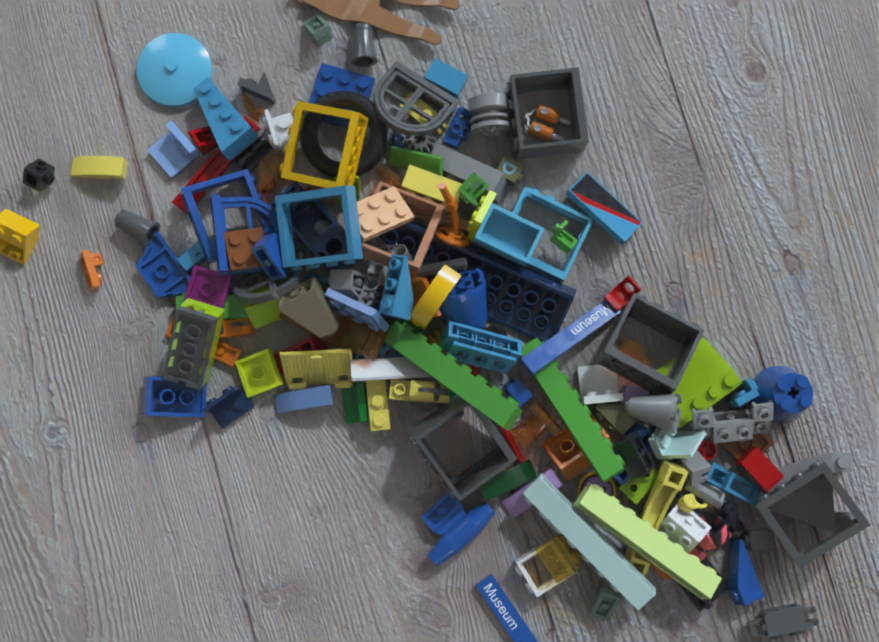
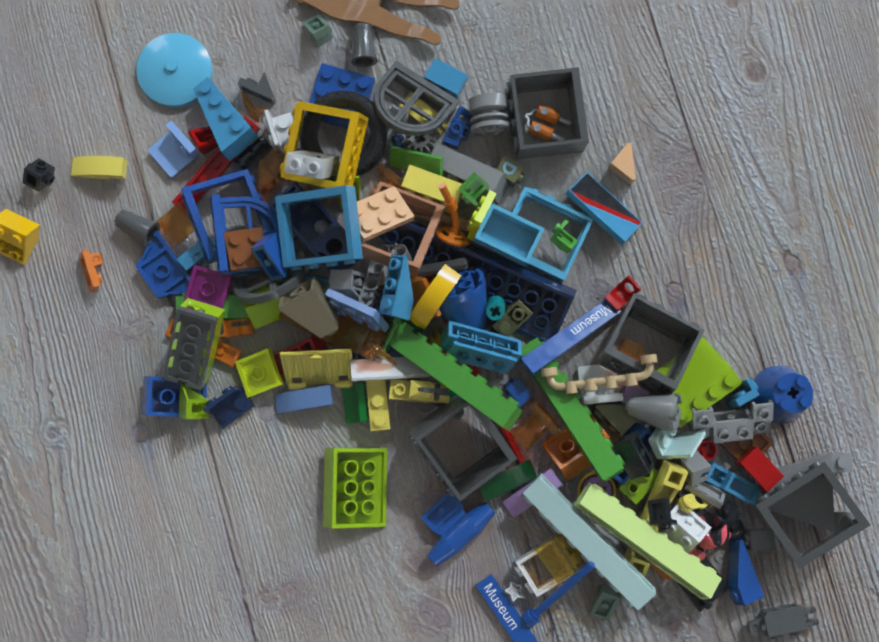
(176, 224): none -> clear orange piece
(191, 403): none -> lime slope
(307, 164): none -> white window
(355, 487): none -> lime slope
(377, 350): none -> clear orange bar
(397, 322): none -> bright green hinge
(495, 308): none -> teal piece
(513, 318): none -> olive slope
(514, 591): none -> light grey piece
(532, 616): none -> blue piece
(609, 381): none -> tan bar
(624, 164): none -> light nougat slope
(660, 513): none -> black bracket

